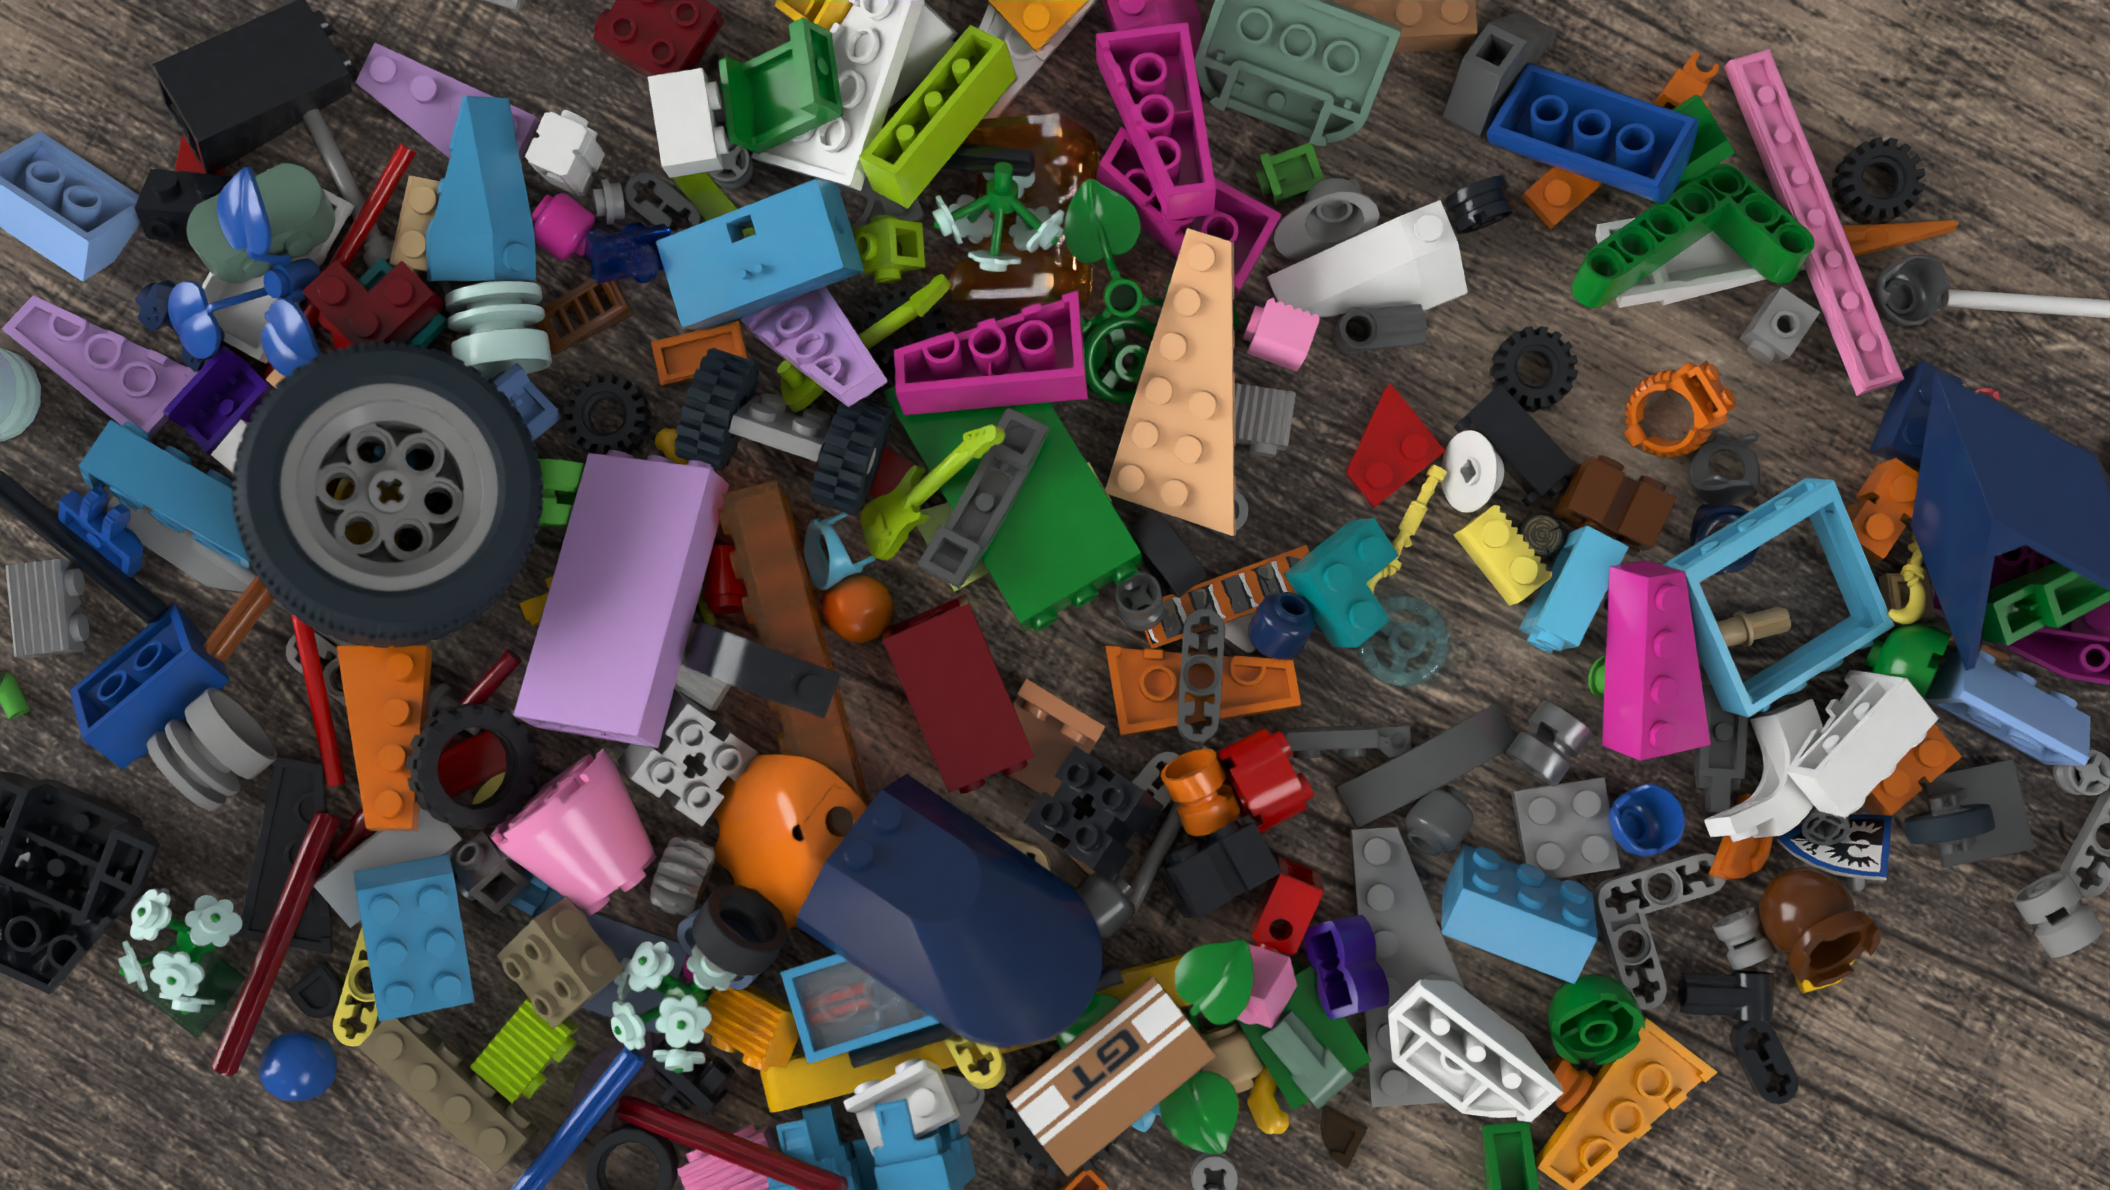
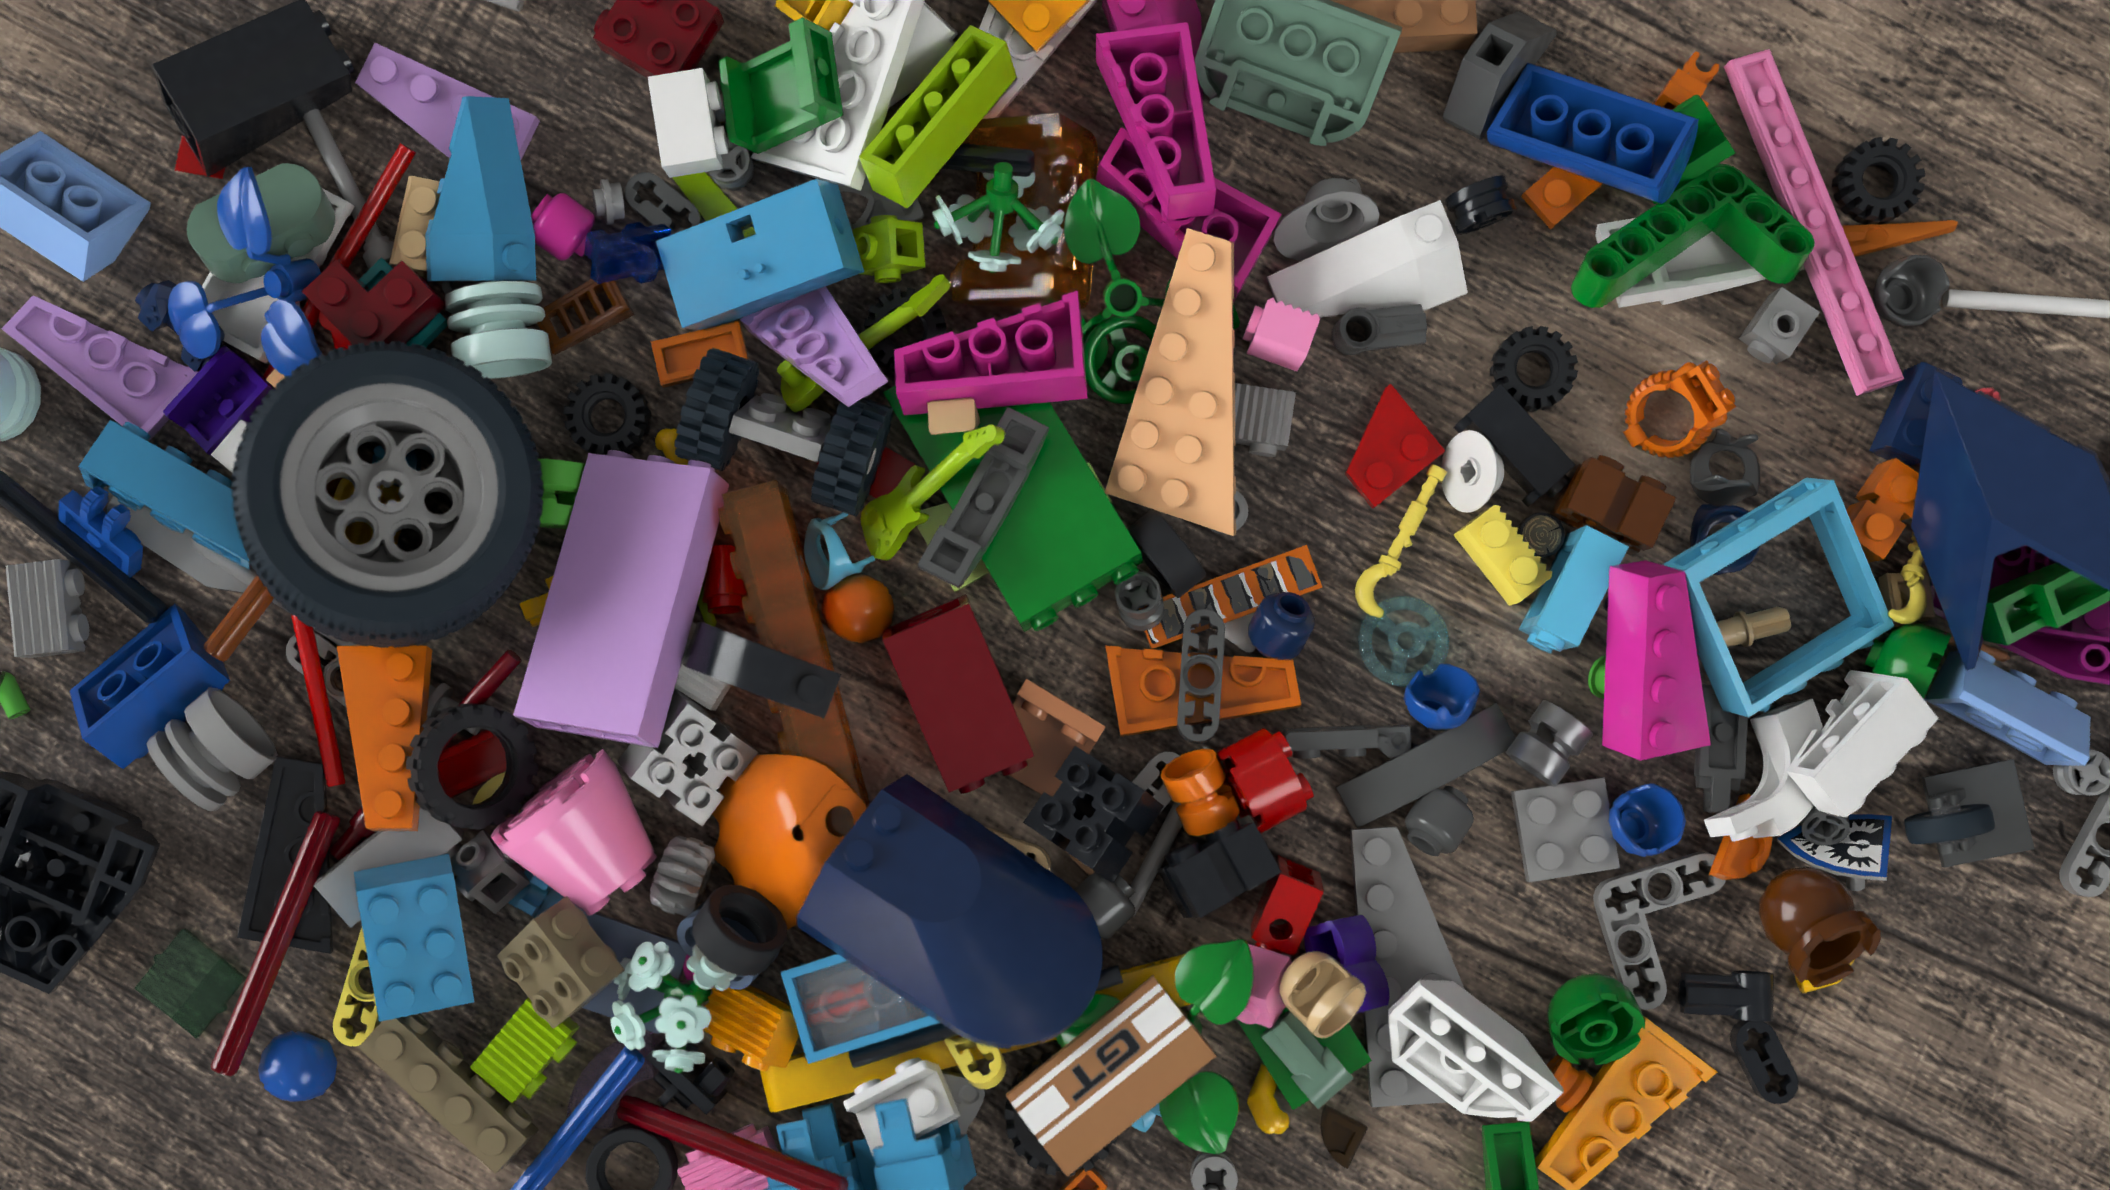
(169, 200): black bracket -> none
(178, 966): light aqua plant -> none
(318, 992): black tile -> none
(533, 406): medium blue bracket -> none
(565, 152): white brick -> none
(952, 416): none -> tan slope
(1234, 1057): tan head -> none
(1288, 173): bright green bracket -> none
(1321, 993): none -> tan helmet
(1335, 582): teal brick -> none
(1442, 698): none -> blue hair
(1519, 913): dark azure brick -> none
(1743, 938): light grey wheel -> none
(1917, 766): orange piece -> none
(2066, 927): light grey wheel -> none

